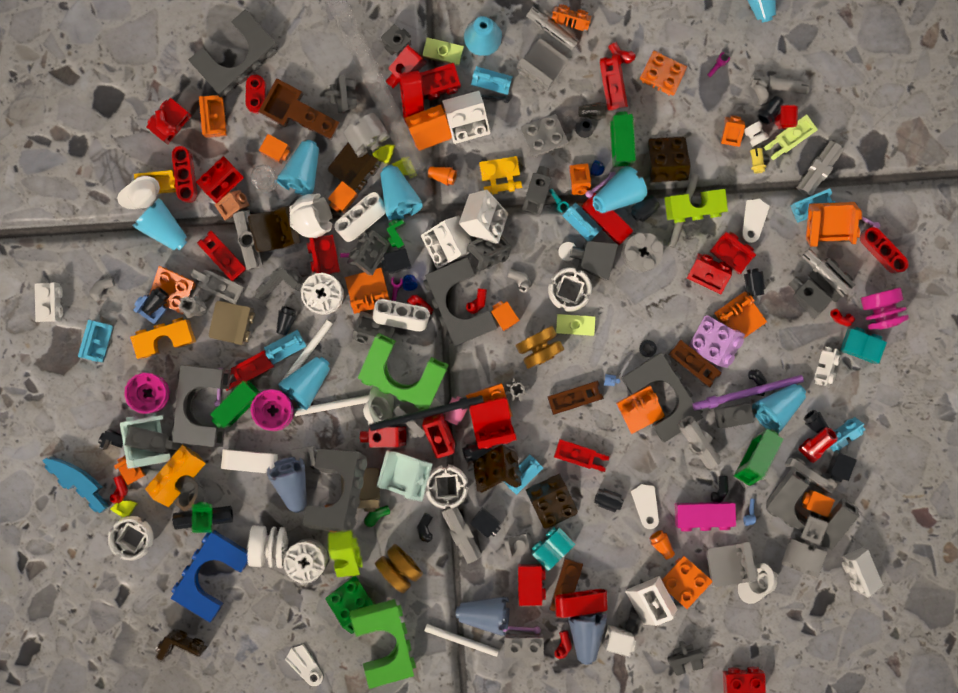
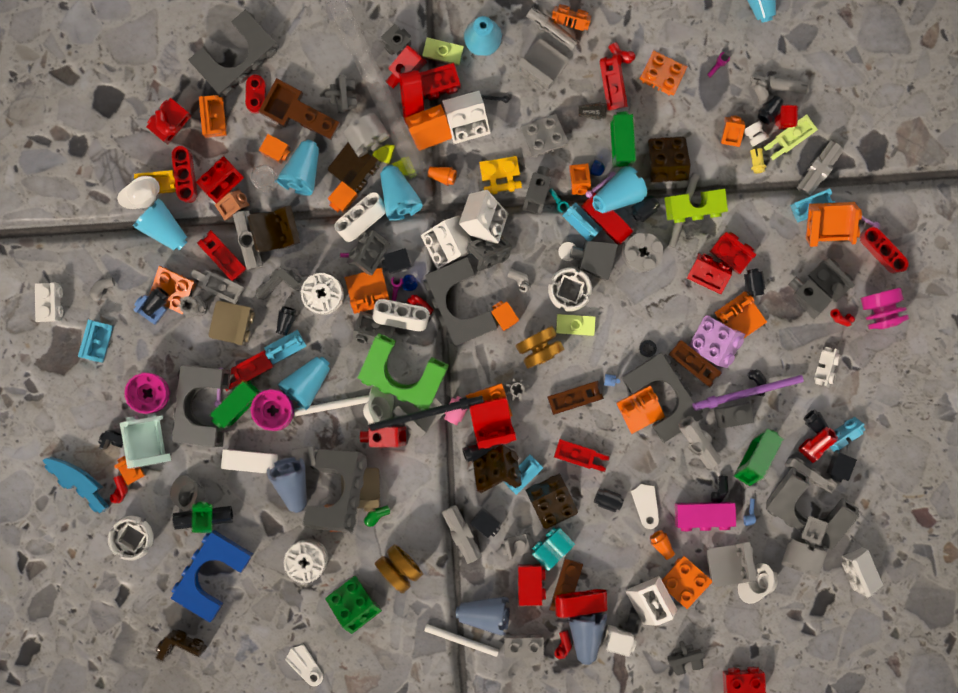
(124, 508): neon yellow tile -> none
(146, 342): light orange arch -> none
(150, 440): dark grey hinge -> none
(182, 463): light orange arch -> none
(267, 546): white wheel -> none
(310, 347): white bar -> none
(311, 216): white piece -> none
(324, 255): red bracket -> none
(345, 553): lime arch -> none
(394, 238): green bracket -> none
(397, 664): bright green arch -> none
(404, 475): light aqua panel -> none
(423, 530): black arm -> none
(439, 435): red brick -> none
(443, 501): white piece -> none
(479, 303): red arm -> none
(491, 80): medium azure hinge -> none
(536, 630): lavender hinge -> none
(584, 132): black cone -> none
(754, 219): white piece -> none
(779, 407): medium azure cone -> none
(817, 503): orange brick -> none
(819, 265): light grey pin -> none
(863, 345): teal brick -> none

